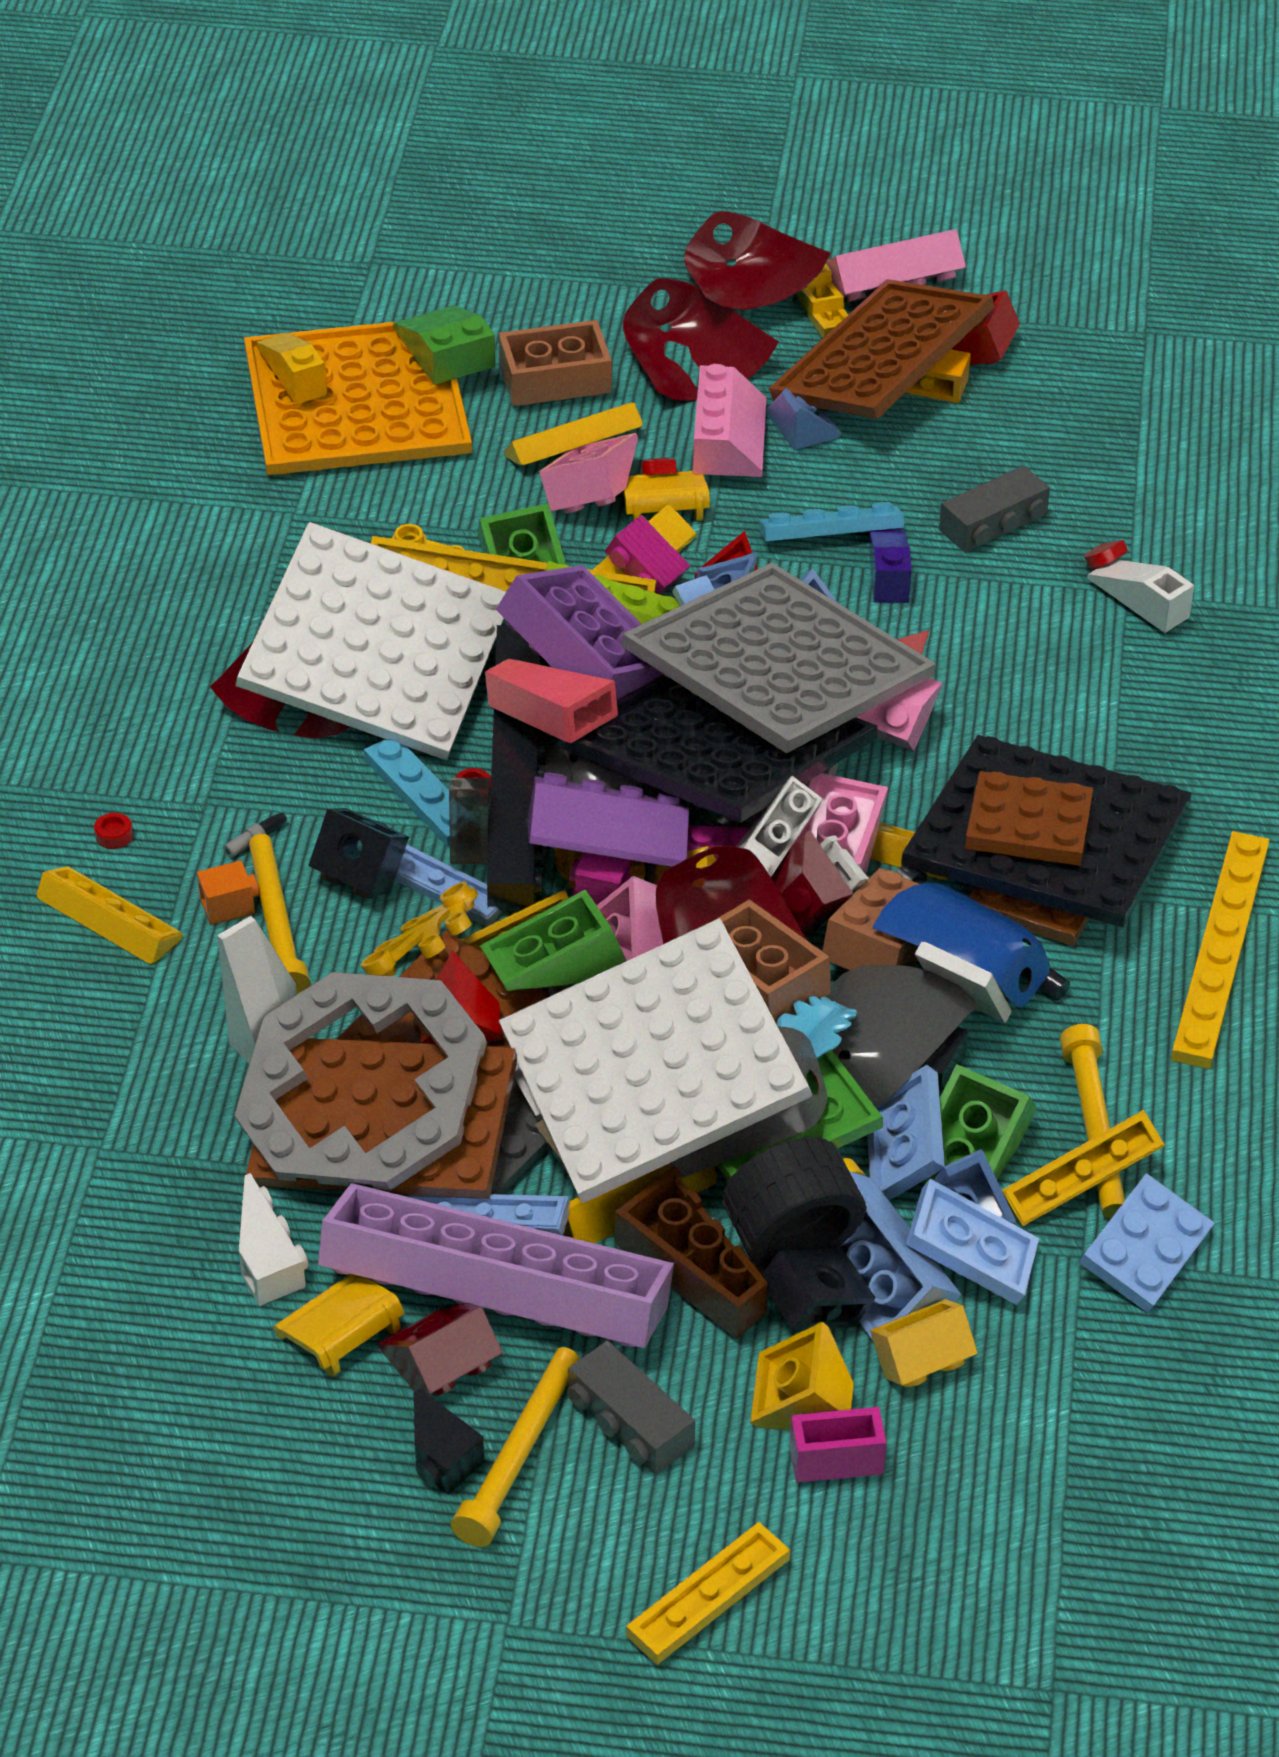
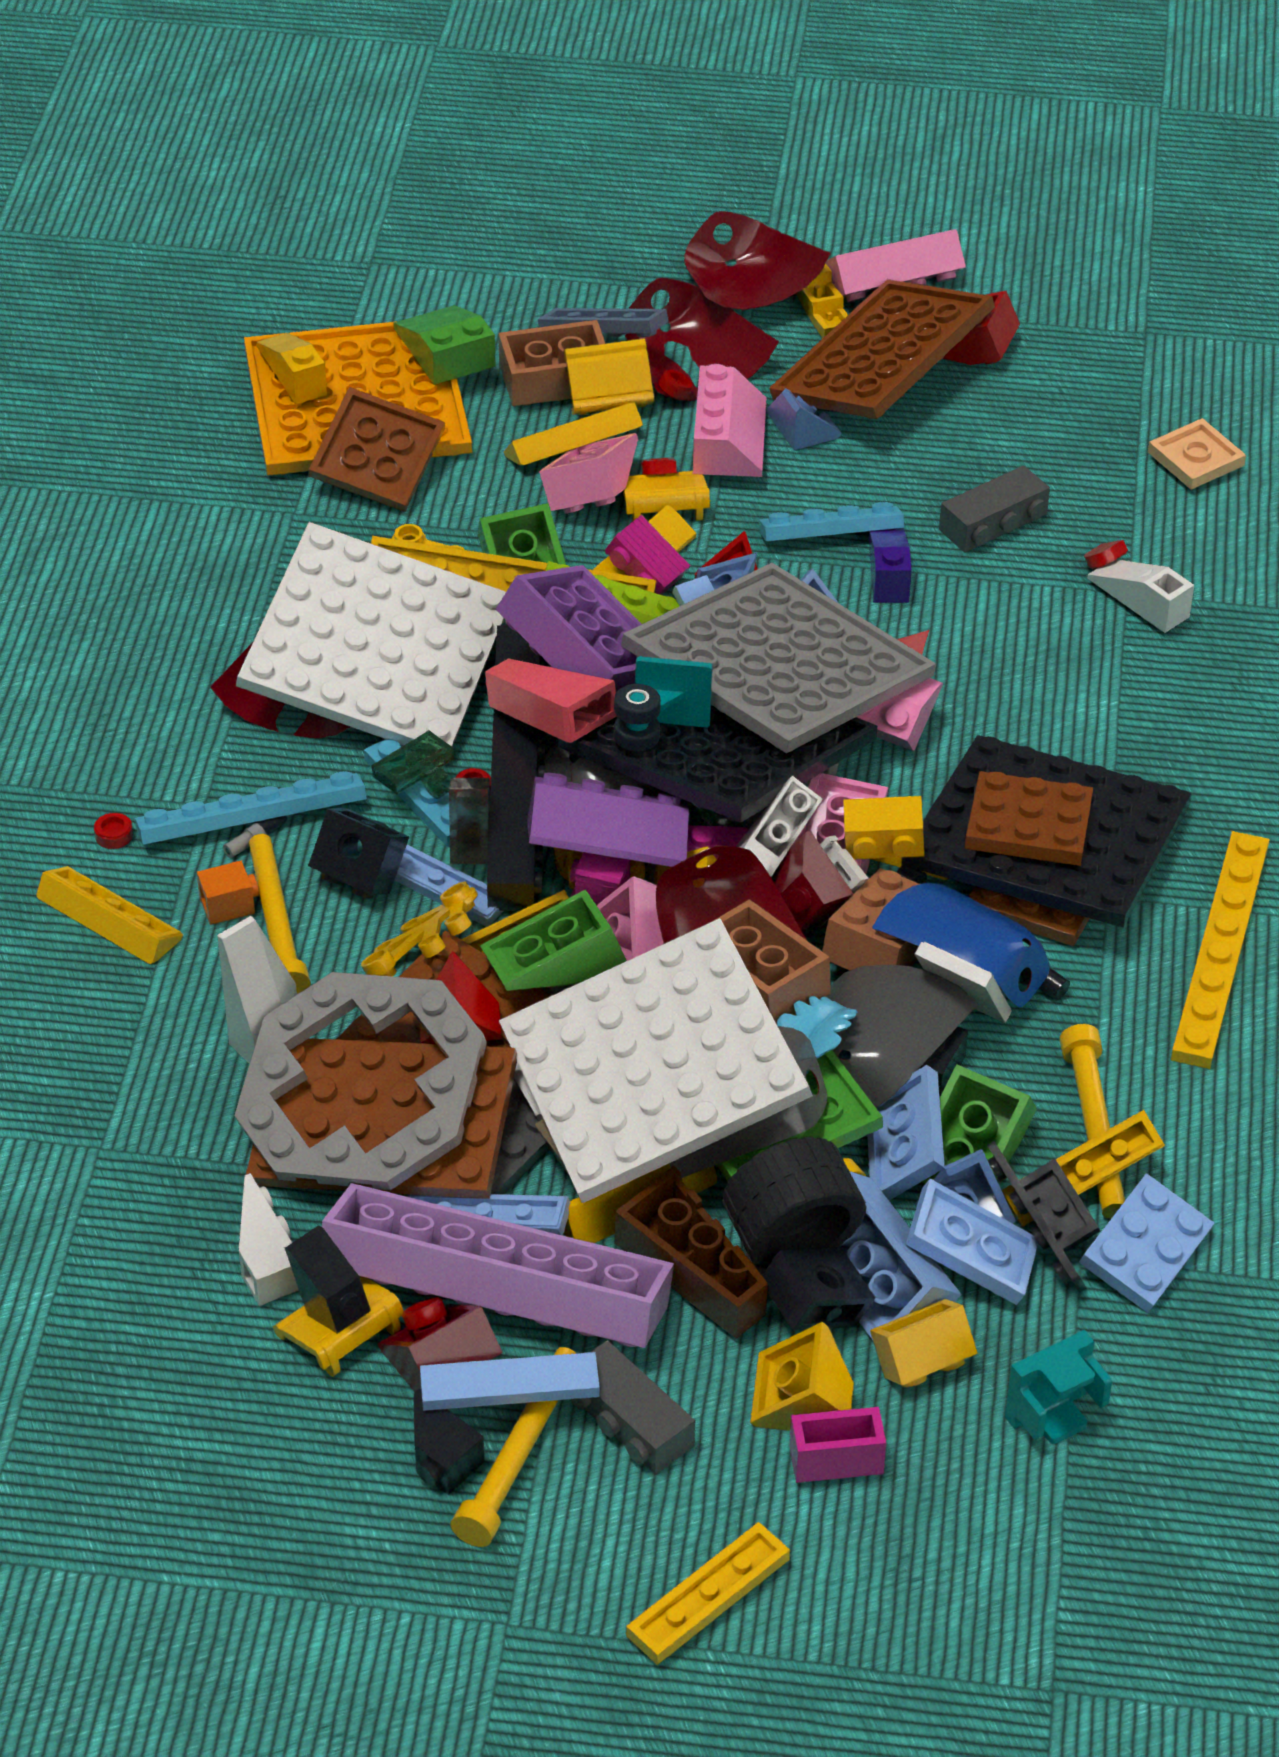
(238, 810): none -> medium azure plate
(326, 1281): none -> black slope
(377, 449): none -> dark orange plate
(416, 762): none -> clear green plate
(424, 1313): none -> red tile
(509, 1381): none -> light blue tile
(609, 376): none -> yellow piece
(612, 321): none -> sand blue plate
(662, 693): none -> teal plate
(675, 384): none -> red tile
(884, 827): none -> yellow brick
(945, 379): light orange slope -> none
(1047, 1384): none -> teal panel
(1054, 1206): none -> black bracket
(1196, 453): none -> light nougat plate

